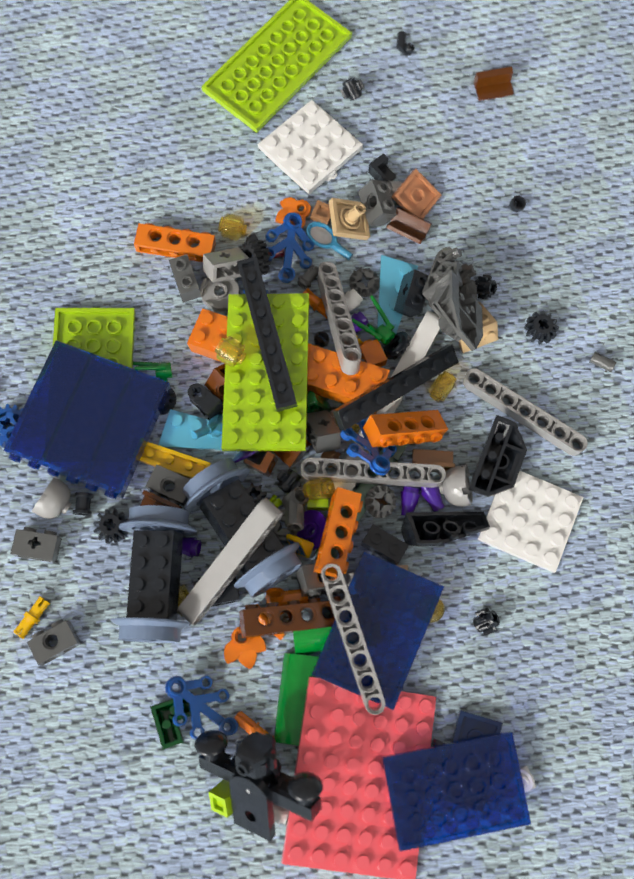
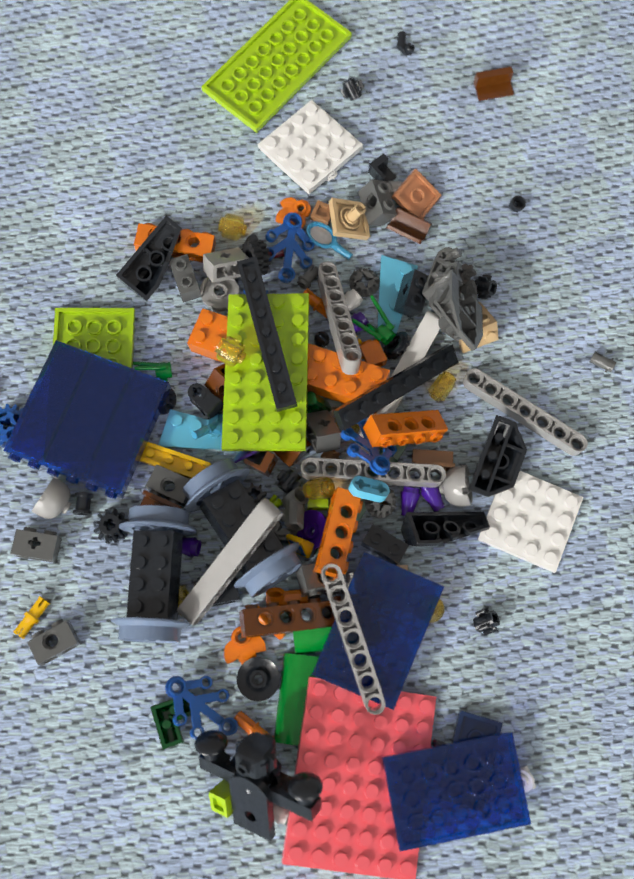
(148, 264): none -> black wedge
(247, 684): none -> black dish
(369, 489): none -> medium azure beam
(545, 334): black gear -> none

